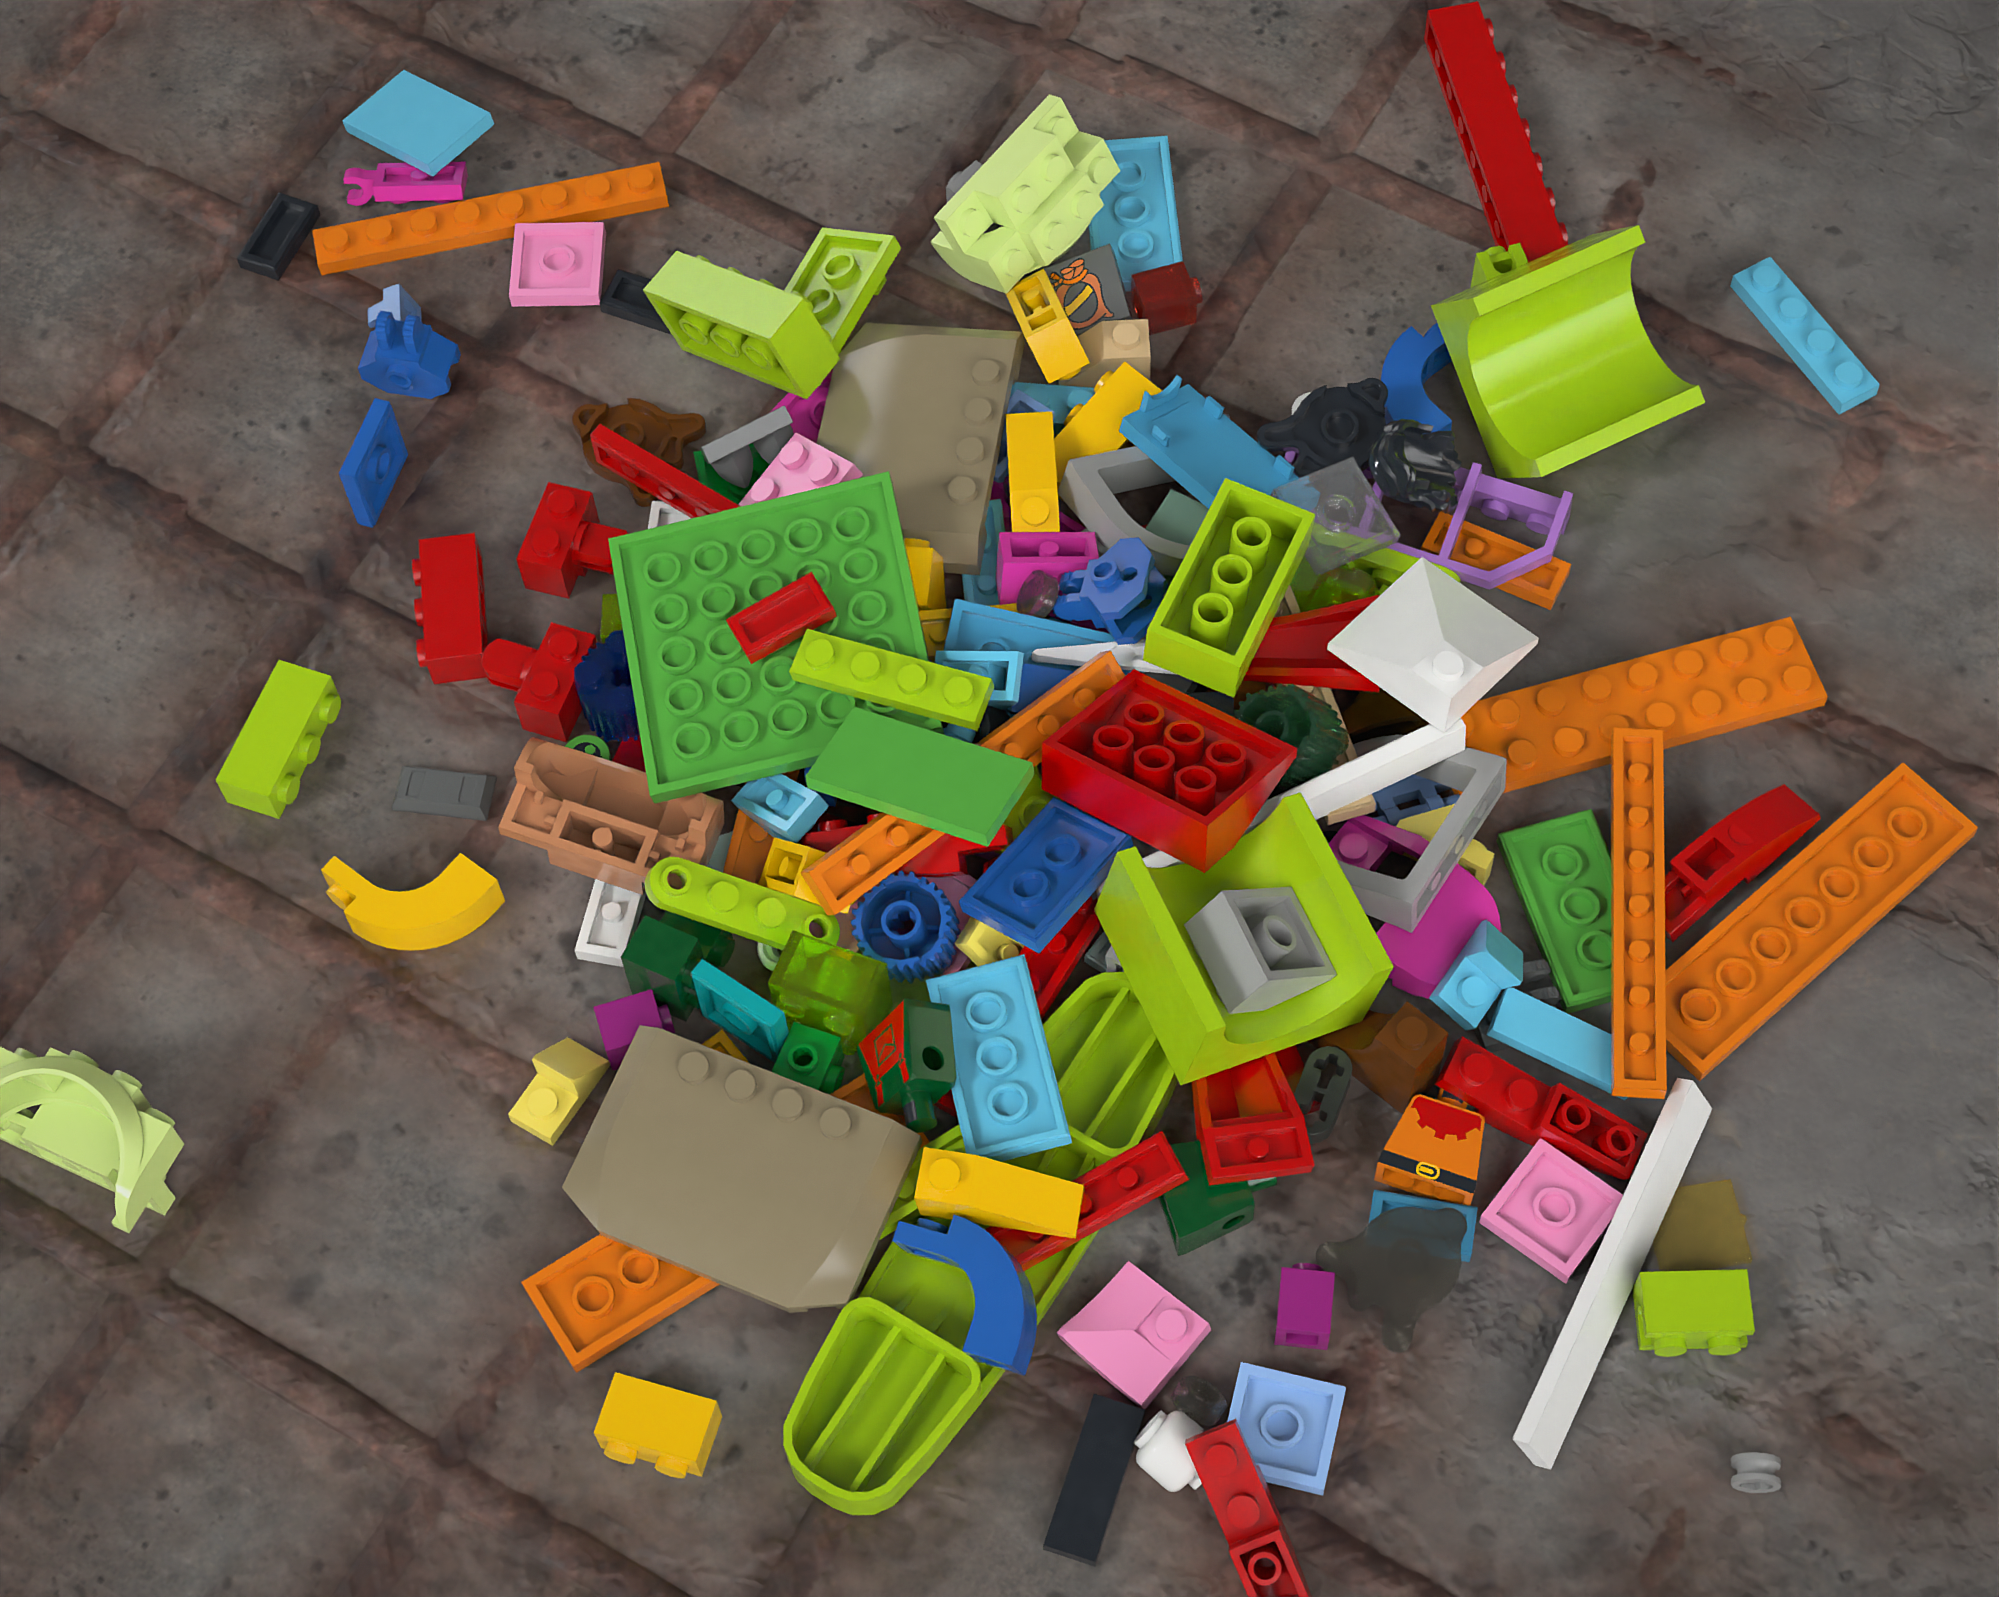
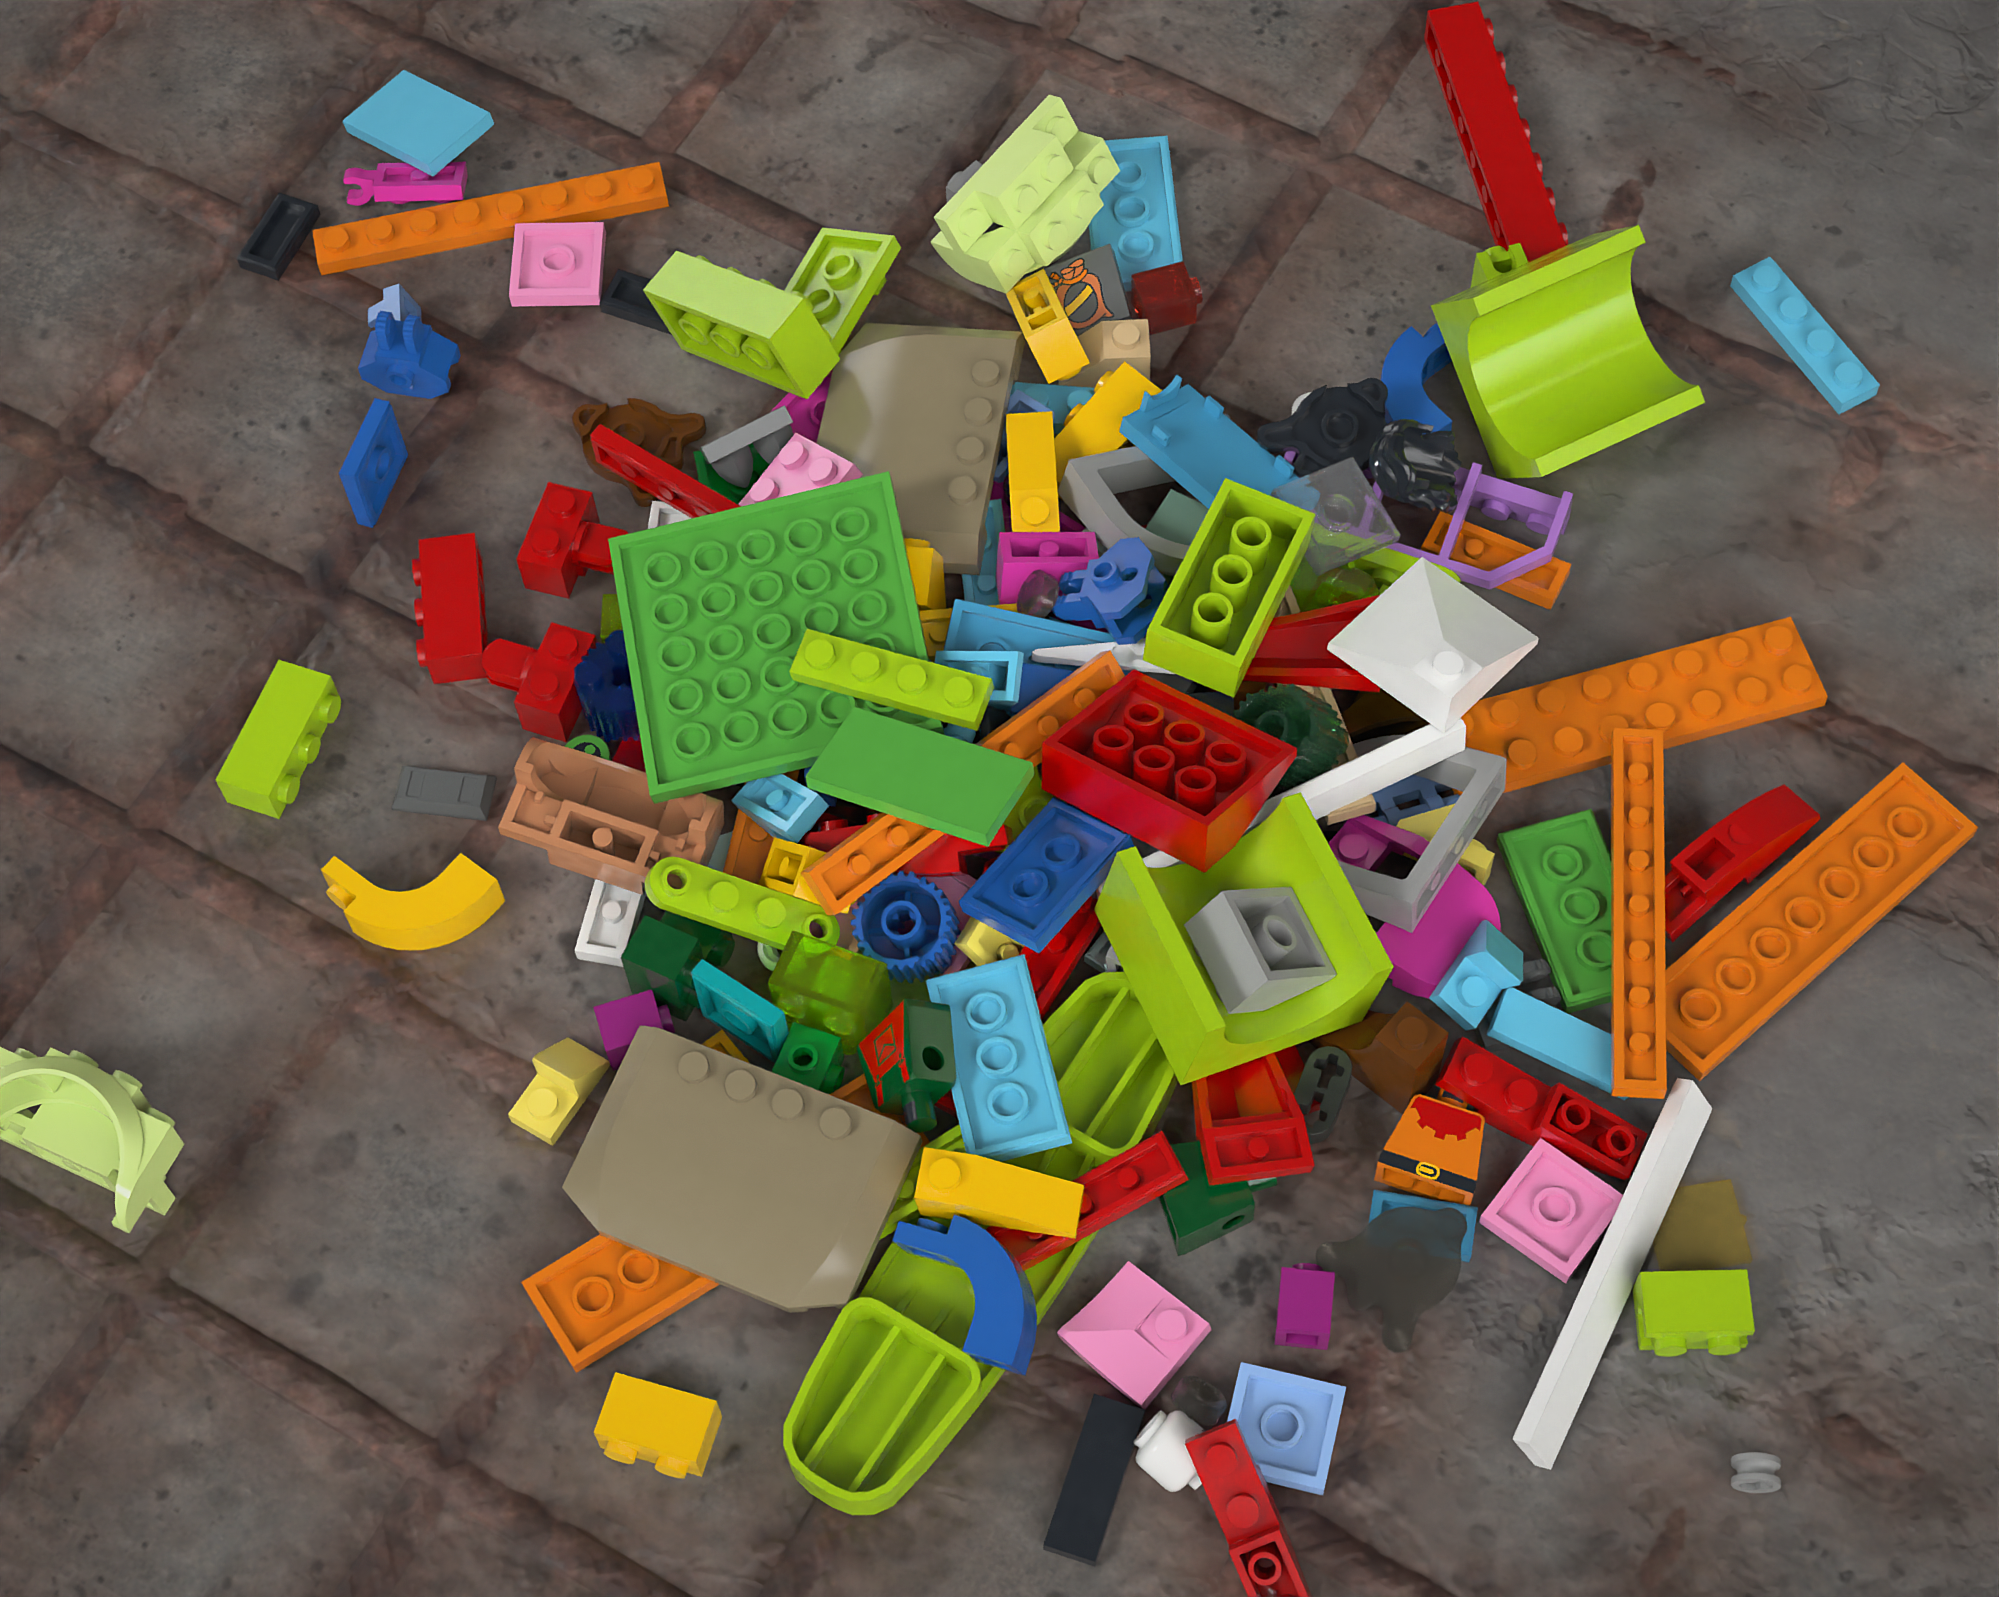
(781, 617): red tile -> none

